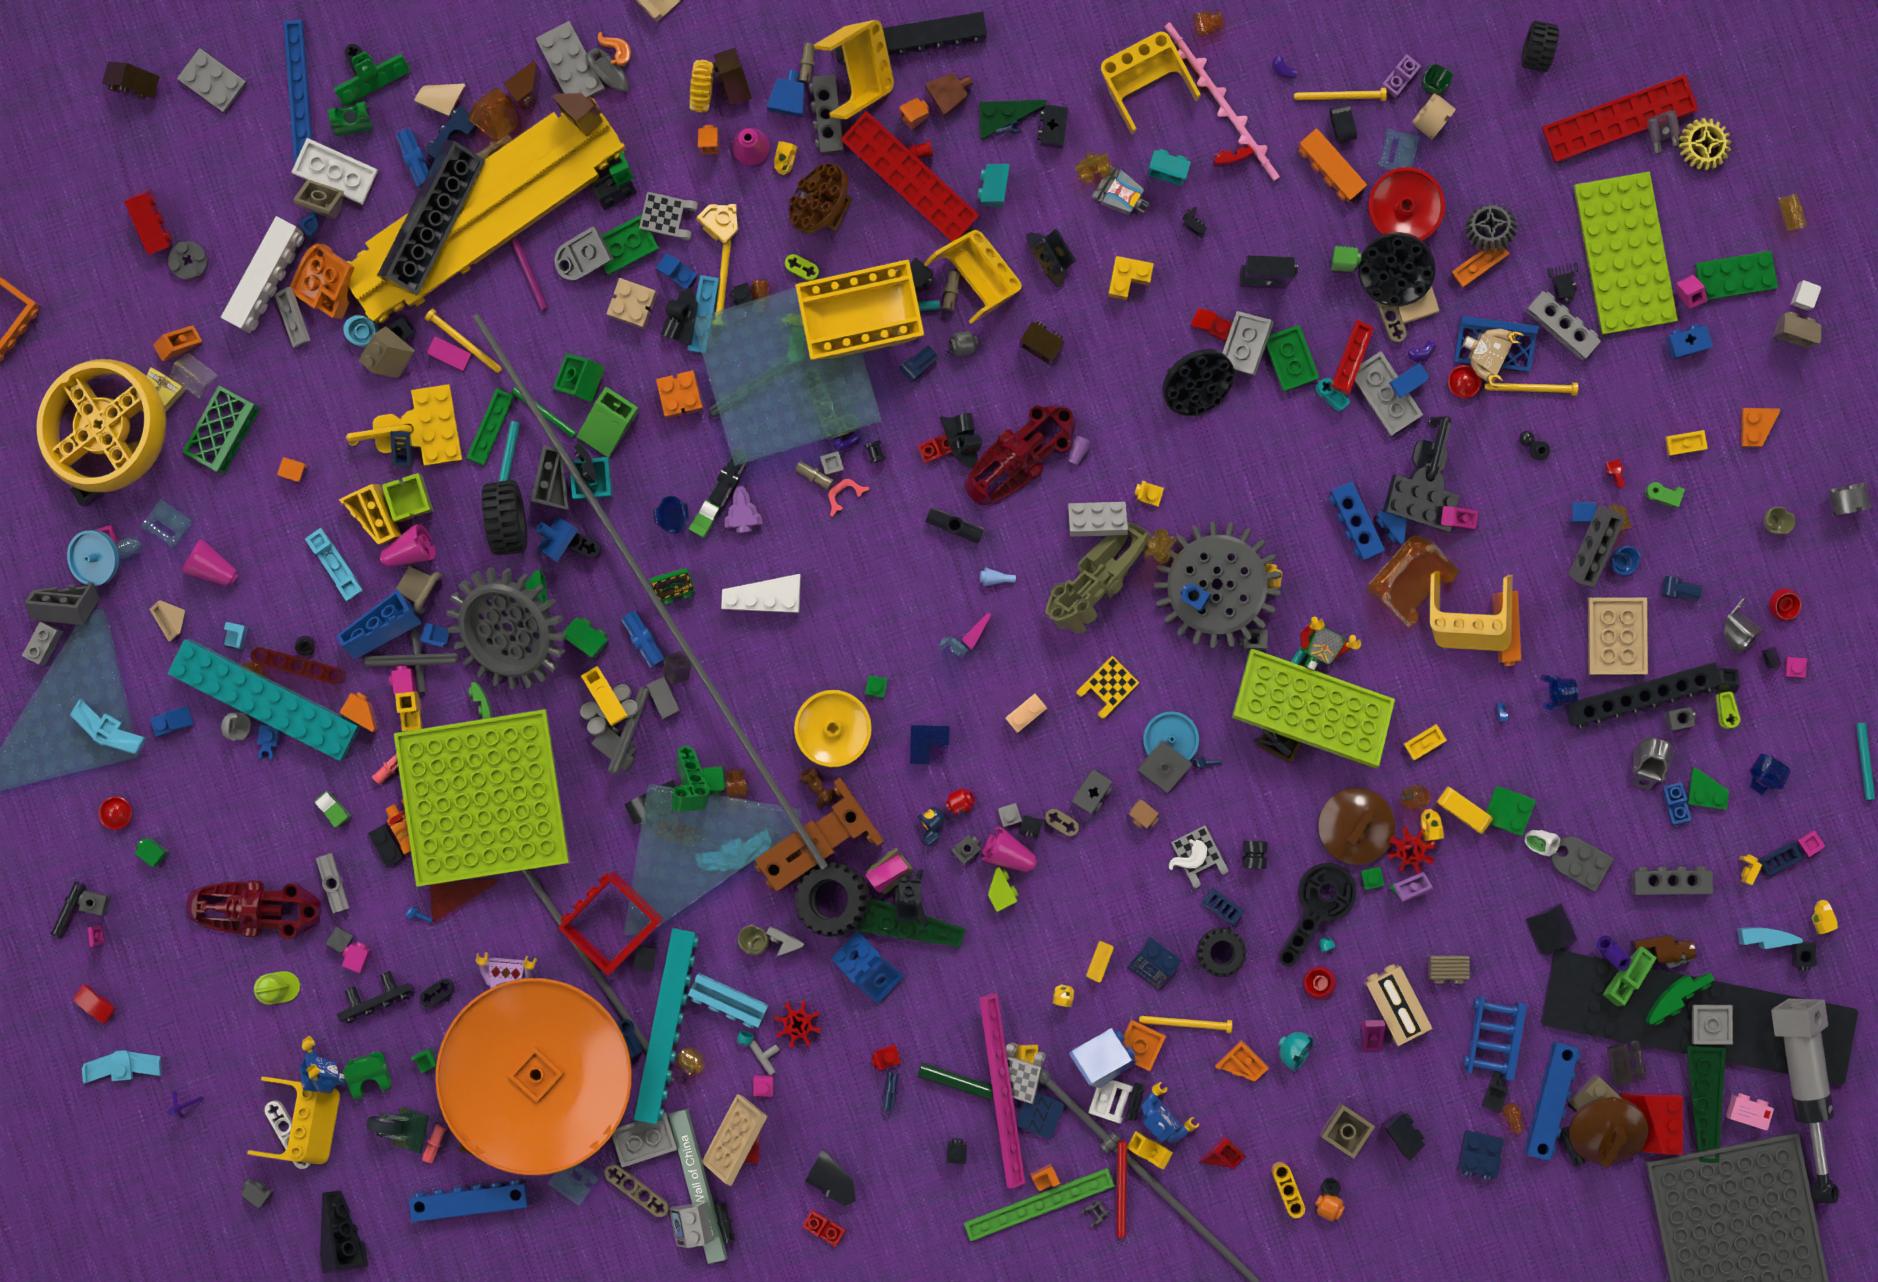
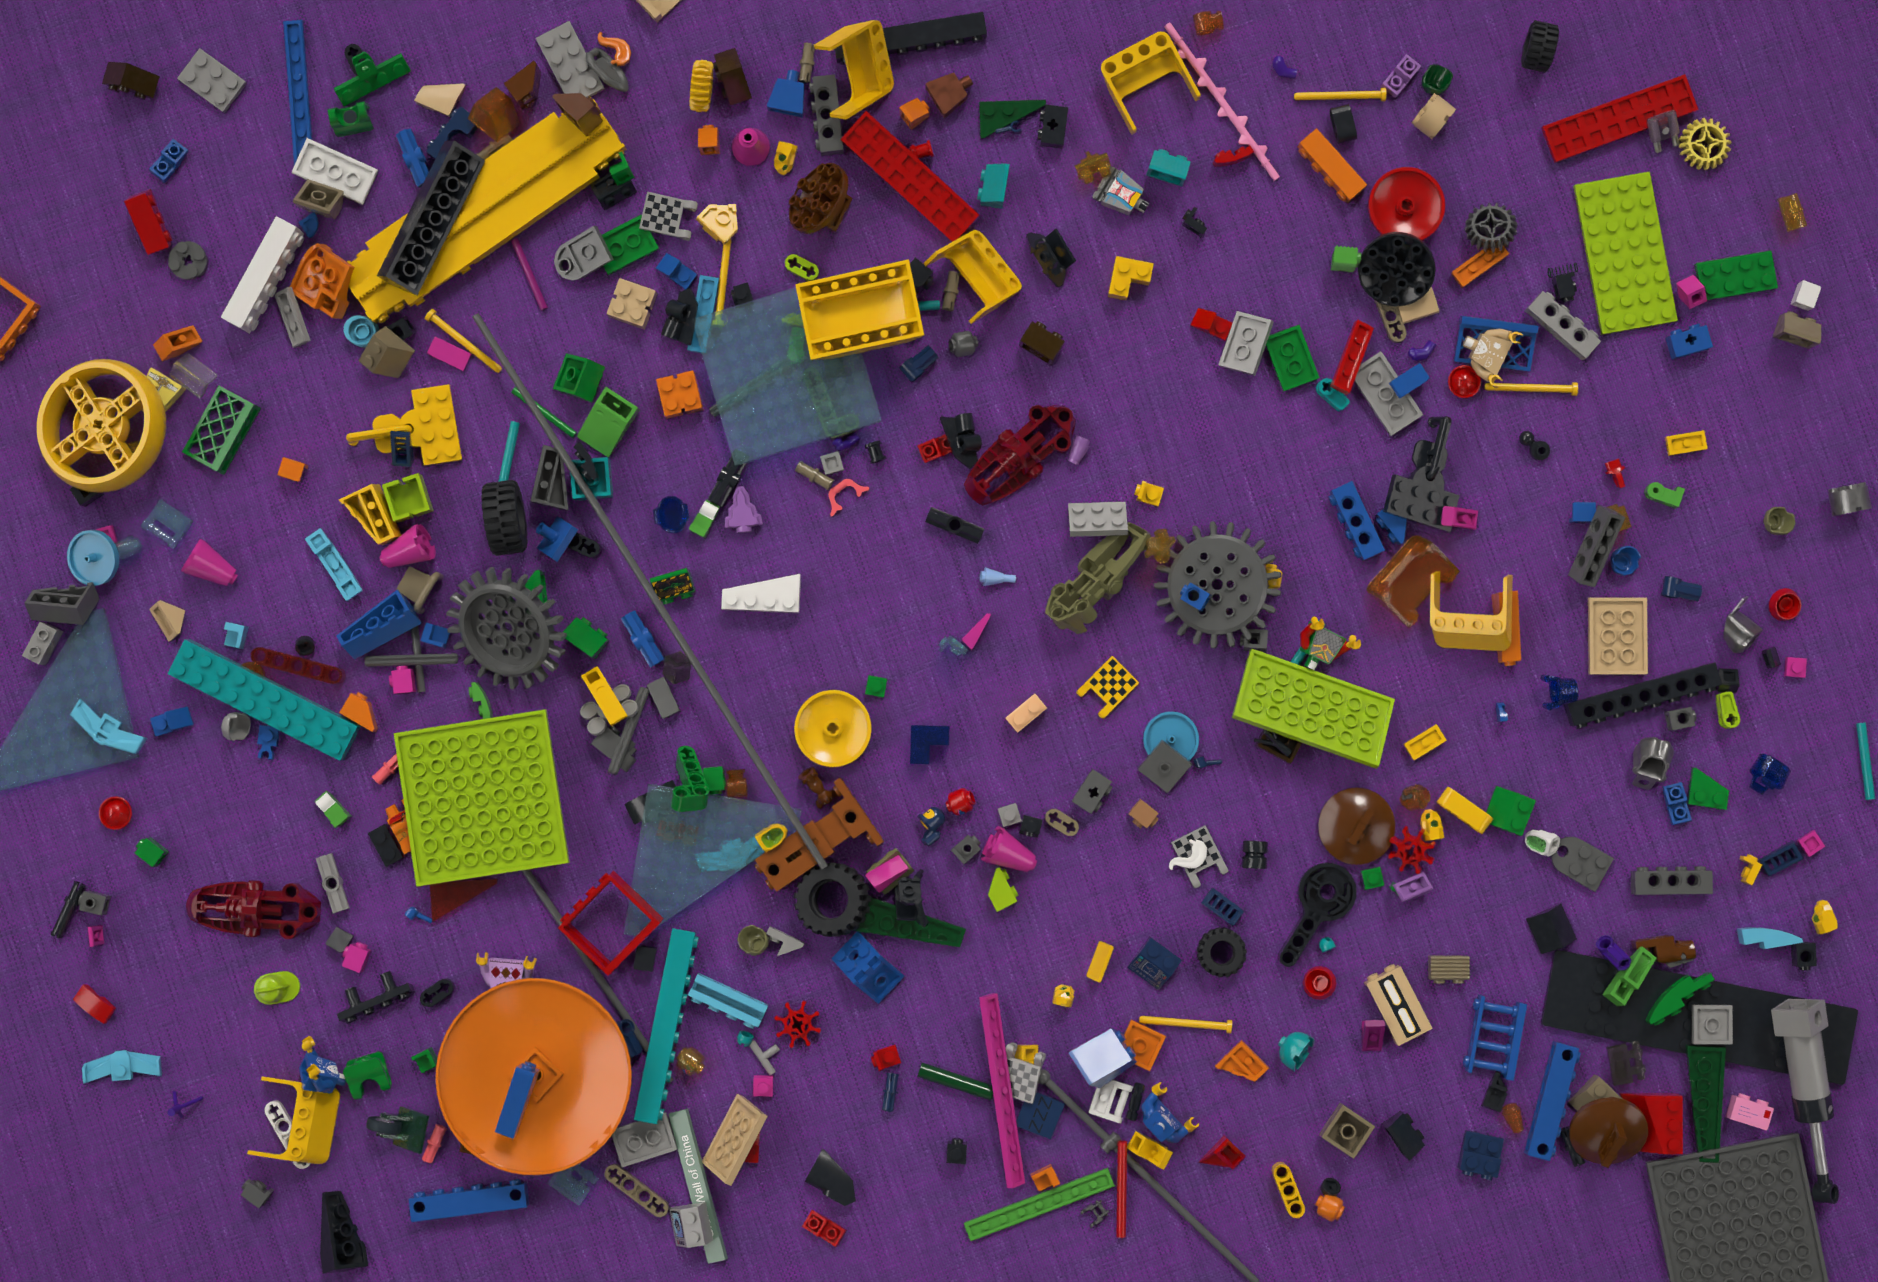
(169, 160): none -> blue slope
(409, 707): yellow brick -> none
(490, 427): green tile -> none
(517, 1099): none -> blue slope
(724, 1222): black pin -> none
(760, 288): clear orange cone -> none
(771, 836): none -> rock
(1198, 381): black bracket -> none
(1268, 272): black arch -> none
(1404, 152): clear light blue plate -> none
(1756, 425): orange wing -> none

